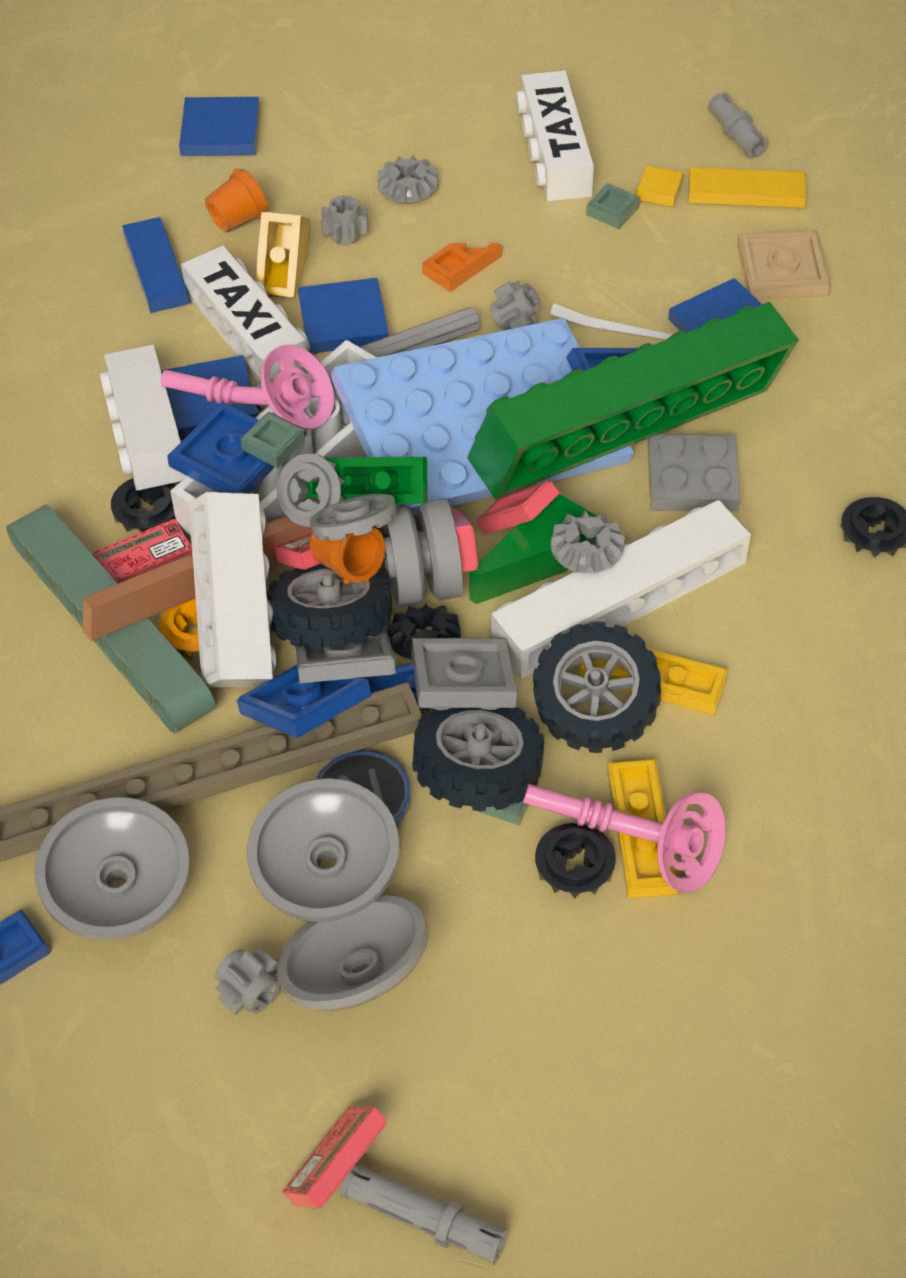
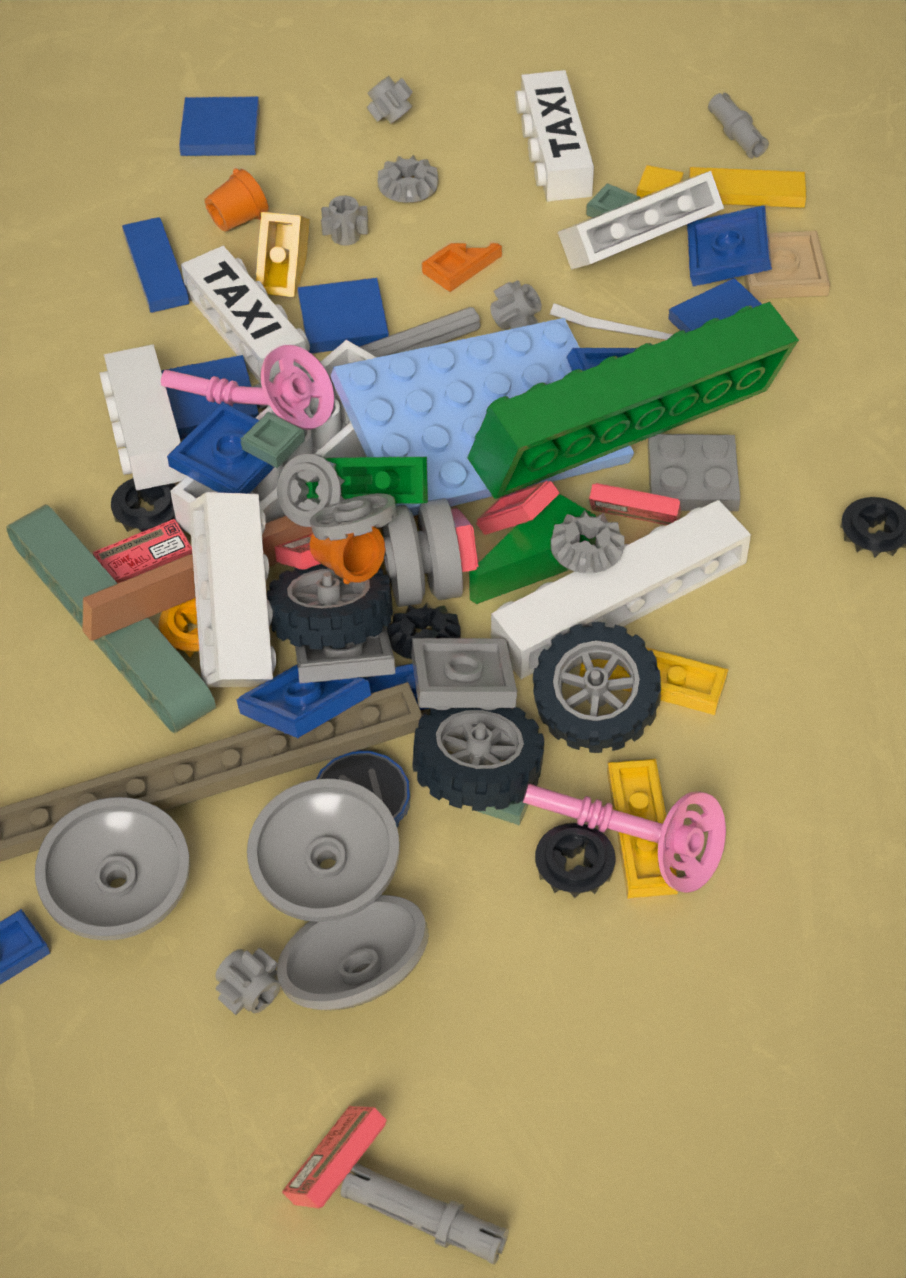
(389, 99): none -> light grey gear
(634, 504): none -> coral tile
(640, 220): none -> white brick
(729, 246): none -> blue tile

